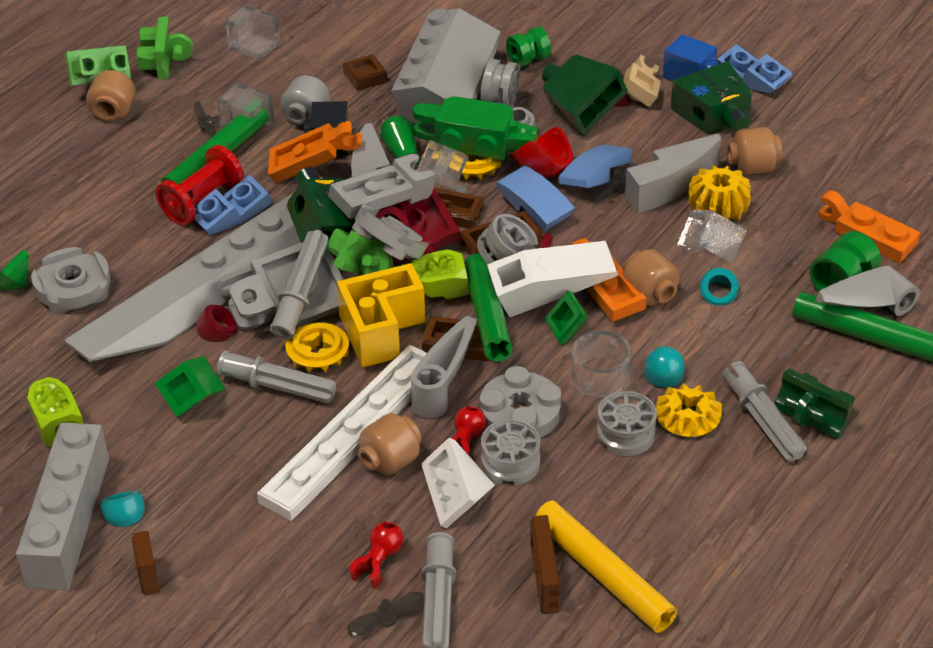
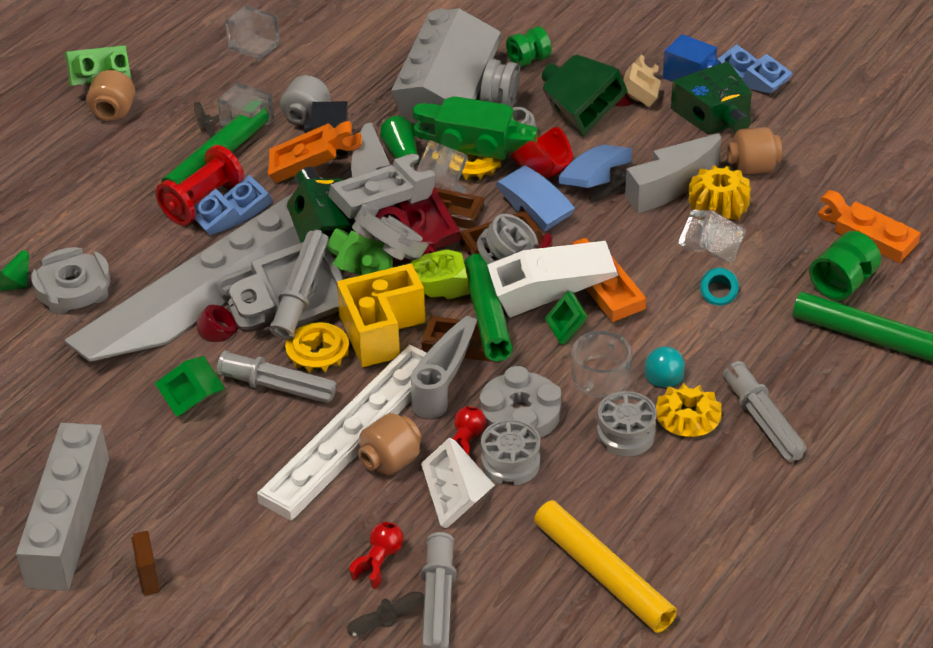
(51, 405): lime rock -> none
(123, 508): teal piece -> none
(159, 48): bright green hips -> none
(365, 72): reddish brown tile -> none
(544, 564): reddish brown tile -> none
(652, 276): medium nougat head -> none
(814, 403): dark green hips -> none
(873, 289): light grey piece -> none

